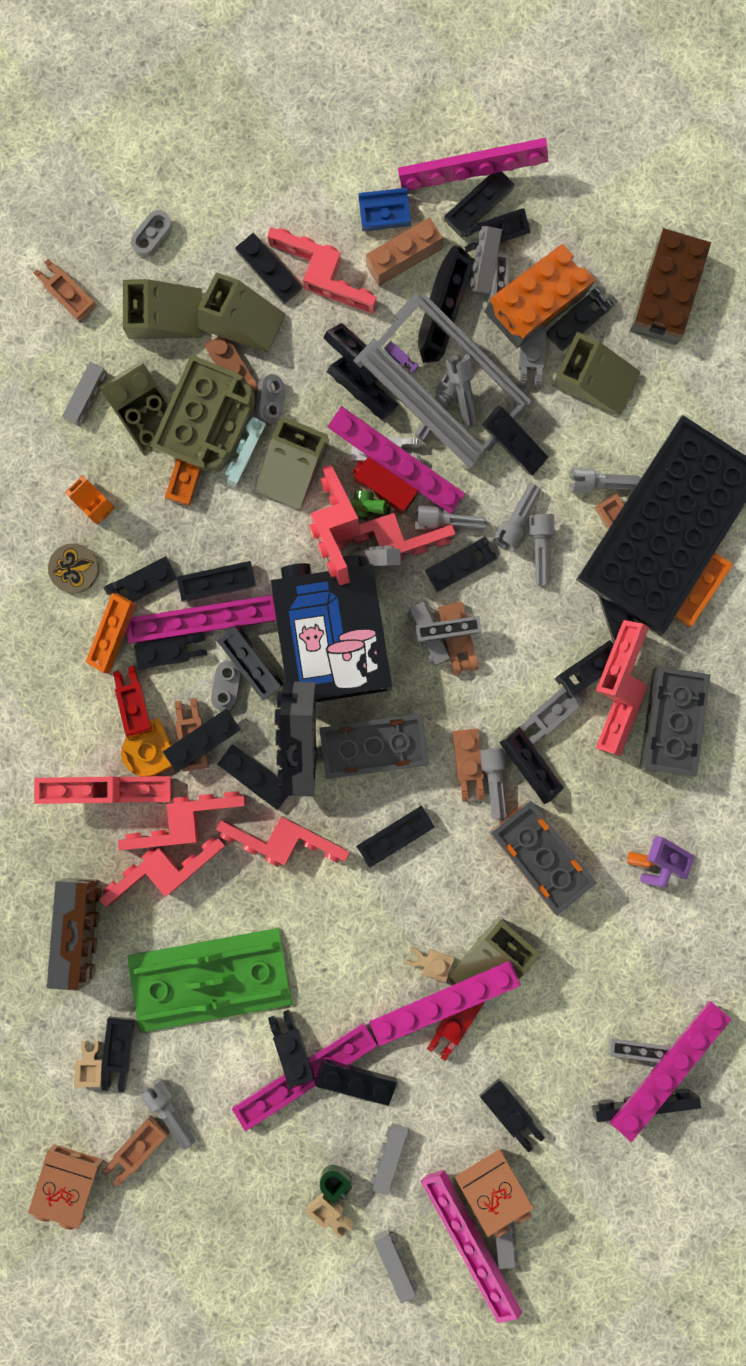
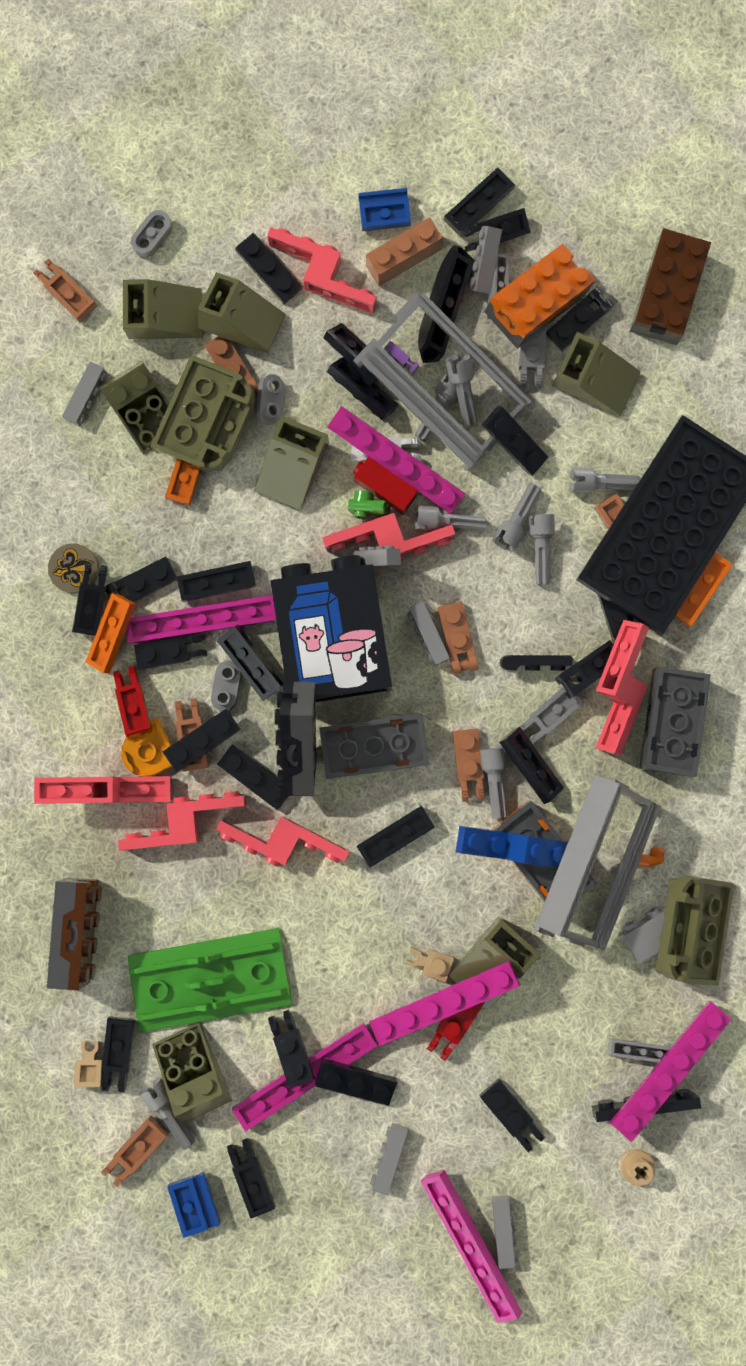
(64, 1186): nougat panel -> none
(89, 500): orange brick -> none
(89, 602): none -> black hinge
(162, 870): coral bracket -> none
(191, 1073): none -> olive slope
(193, 1204): none -> blue plate
(245, 448): light aqua hinge -> none
(251, 1181): none -> black hinge
(329, 1213): tan plate -> none
(334, 525): coral bracket -> none
(335, 1182): dark green plate -> none
(394, 1266): light grey piece -> none
(448, 629): light grey piece -> none
(460, 565): black plate -> none
(474, 164): dark pink plate -> none
(495, 1194): nougat panel -> none
(510, 846): none -> blue bracket
(533, 662): none -> black hinge
(580, 858): none -> light grey piece
(641, 1159): none -> tan piece
(644, 936): none -> light grey hinge
(671, 859): medium lavender plate -> none
(694, 930): none -> olive plate

